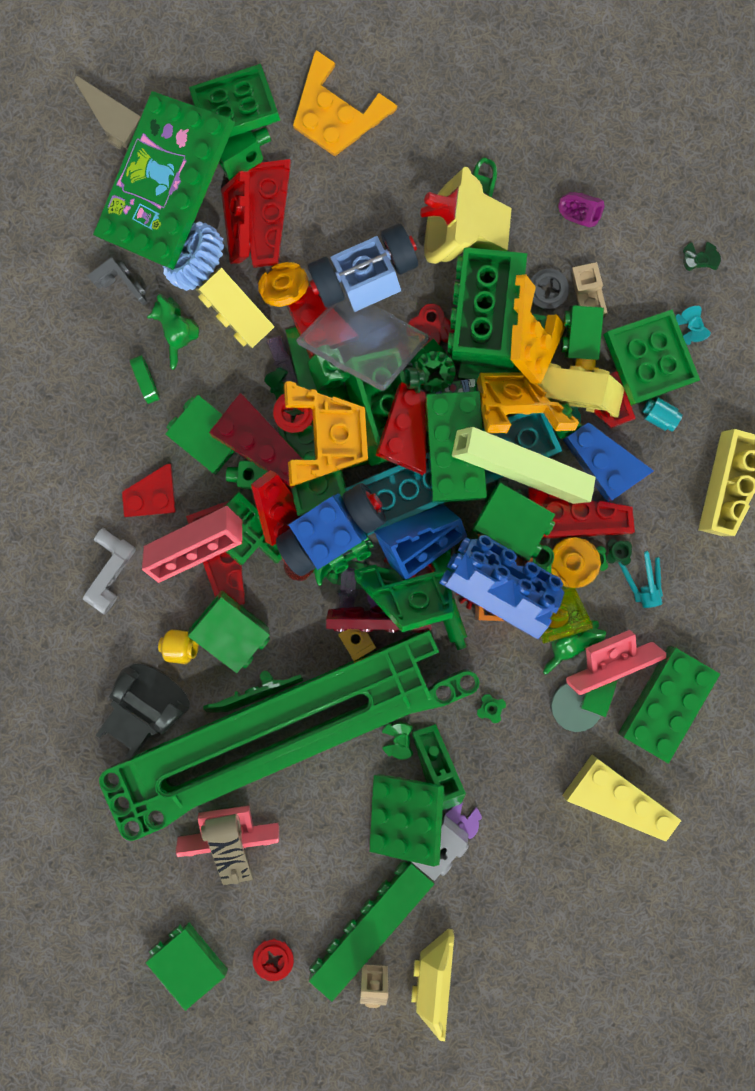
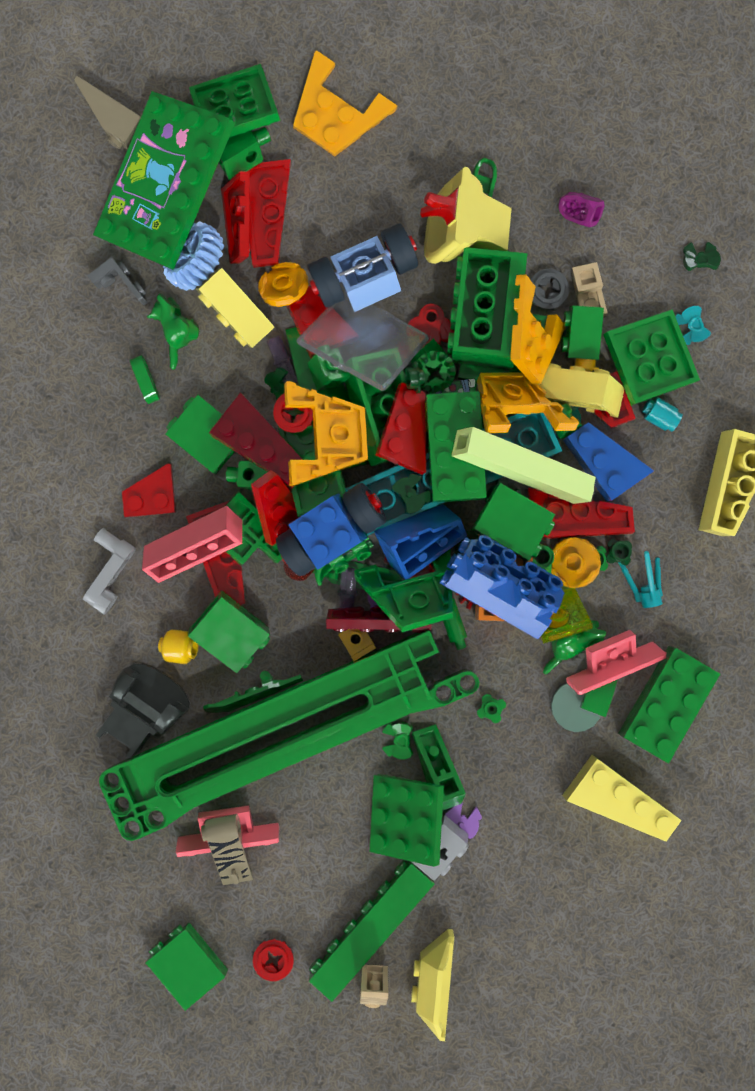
(408, 495): none -> dark green piece

